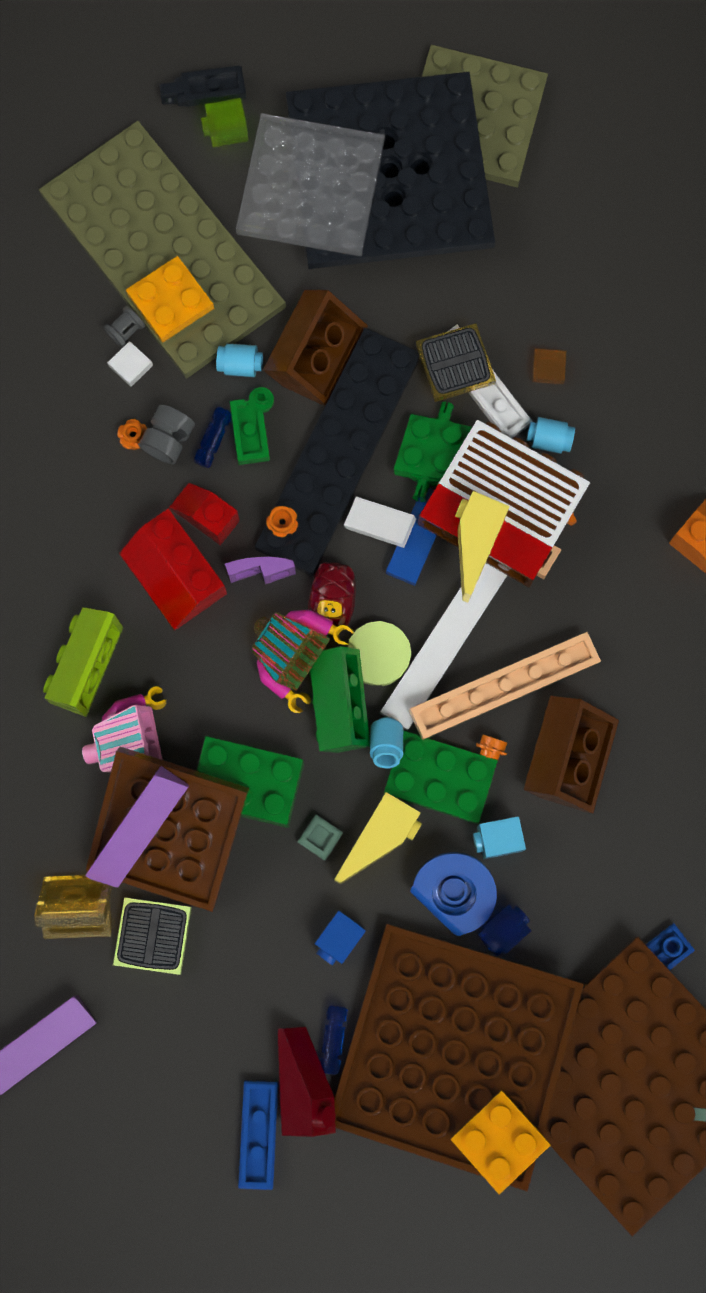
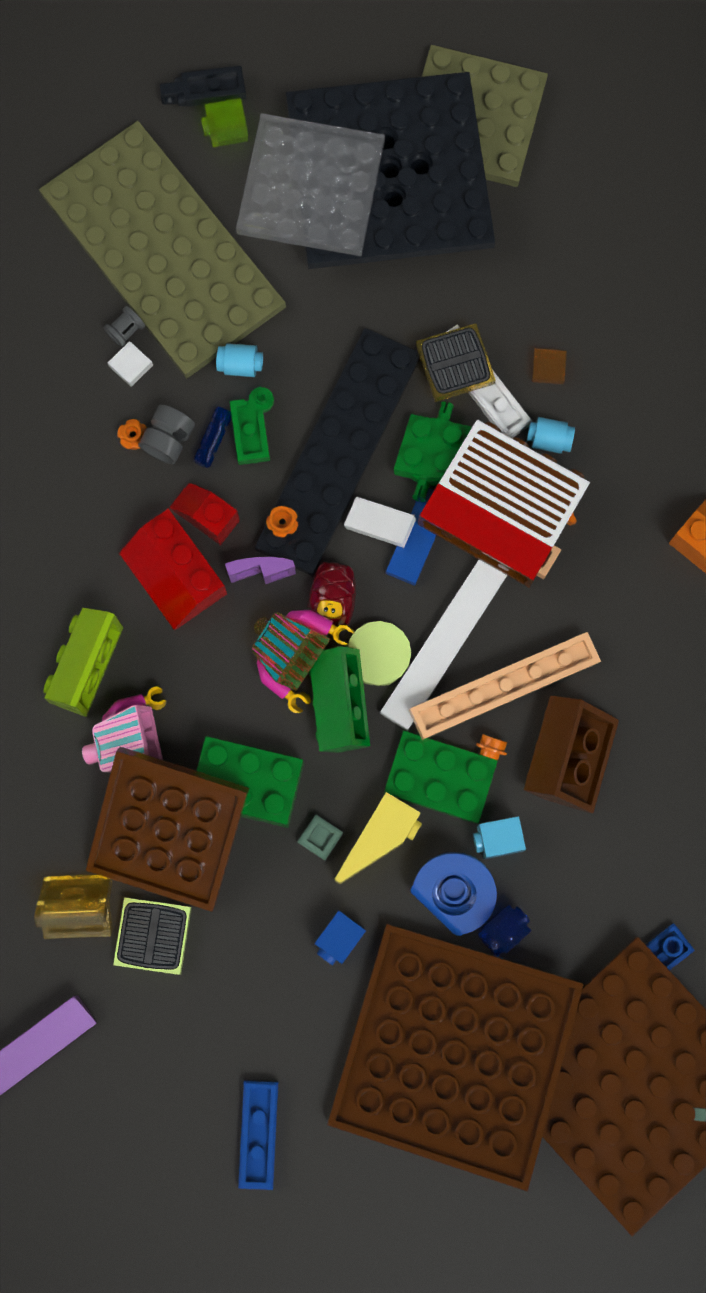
(137, 828): medium lavender slope -> none
(170, 299): light orange plate -> none
(304, 1089): dark red slope -> none
(315, 346): reddish brown slope -> none
(333, 1039): clear blue axle -> none
(386, 742): medium azure brick -> none
(477, 531): light yellow slope -> none
(500, 1142): light orange plate -> none

